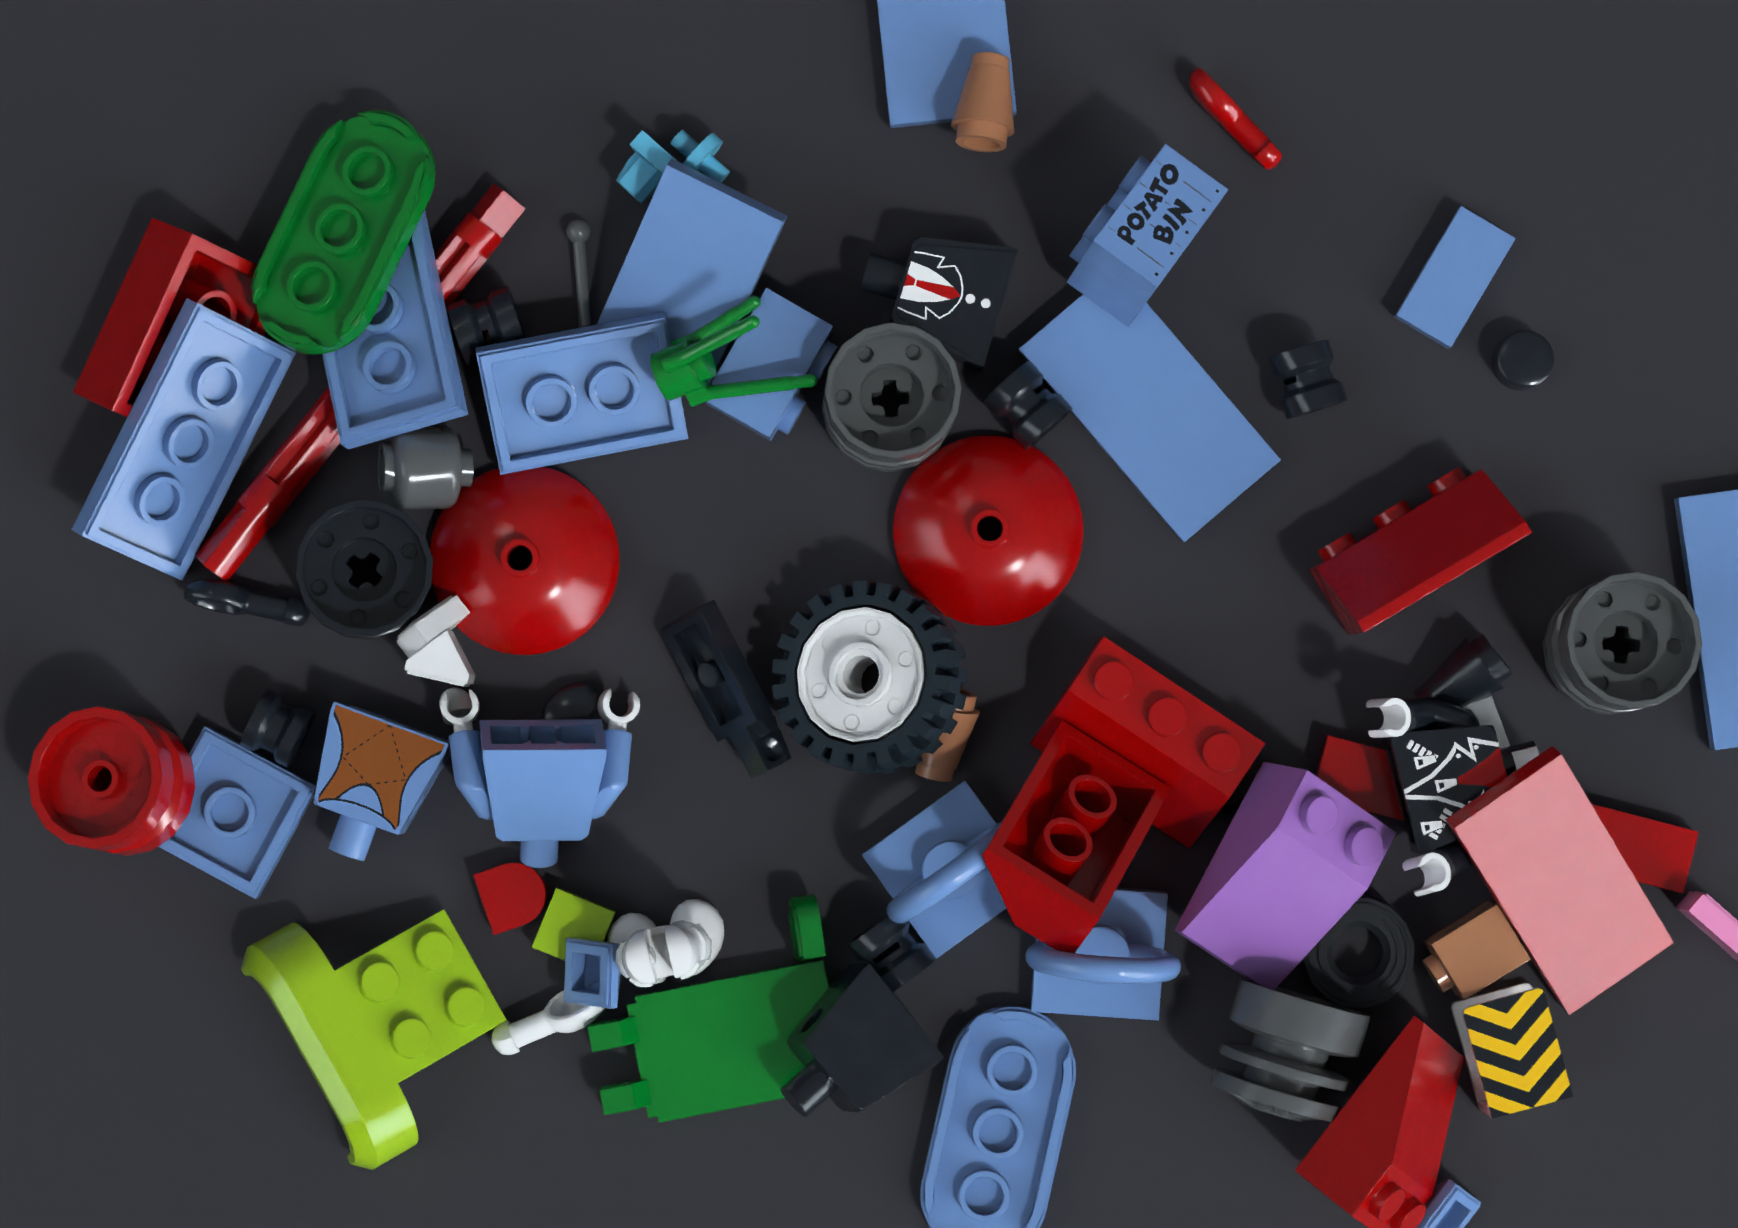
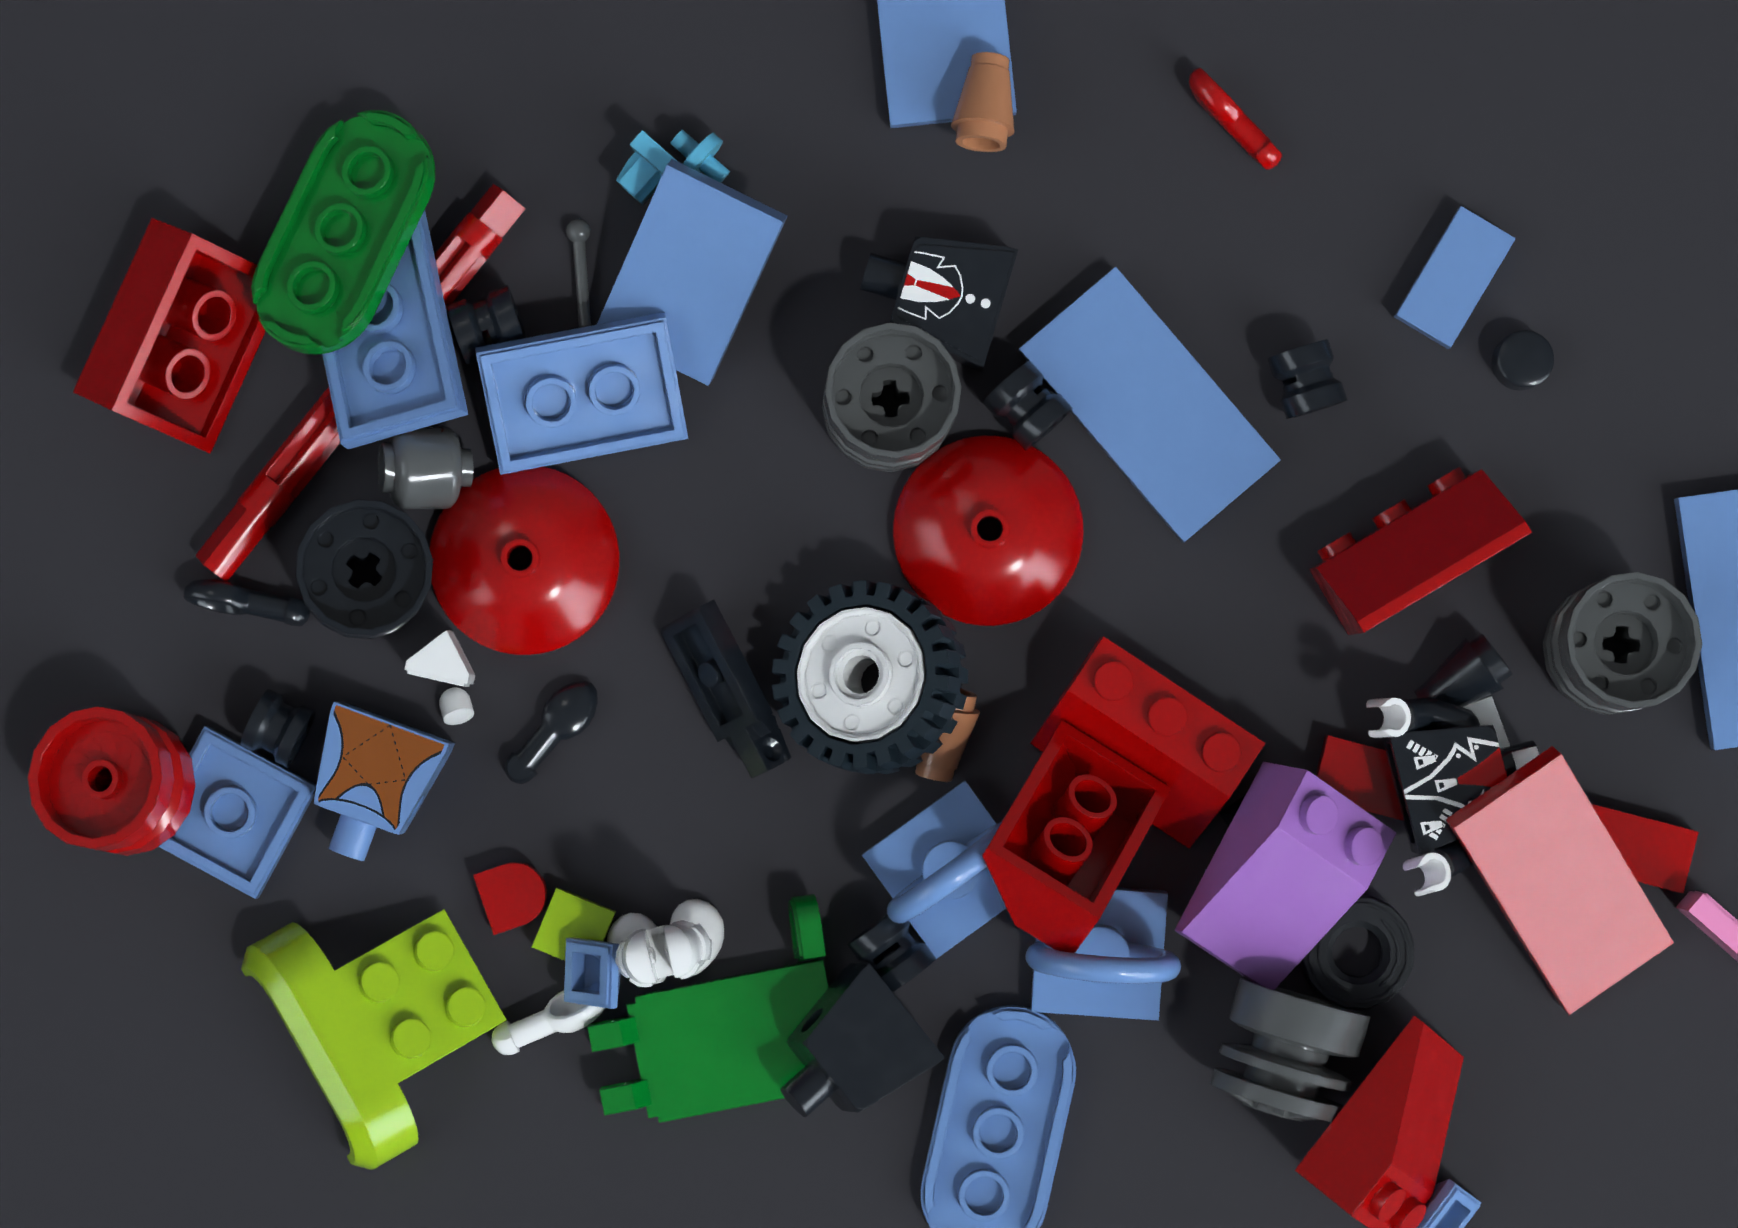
(183, 440): medium blue tile -> none
(431, 624): white tile -> none
(541, 776): medium blue torso -> none
(689, 362): green plant -> none
(782, 345): medium blue brick -> none
(1143, 232): medium blue brick -> none
(1473, 951): nougat brick -> none
(1511, 1050): piece -> none

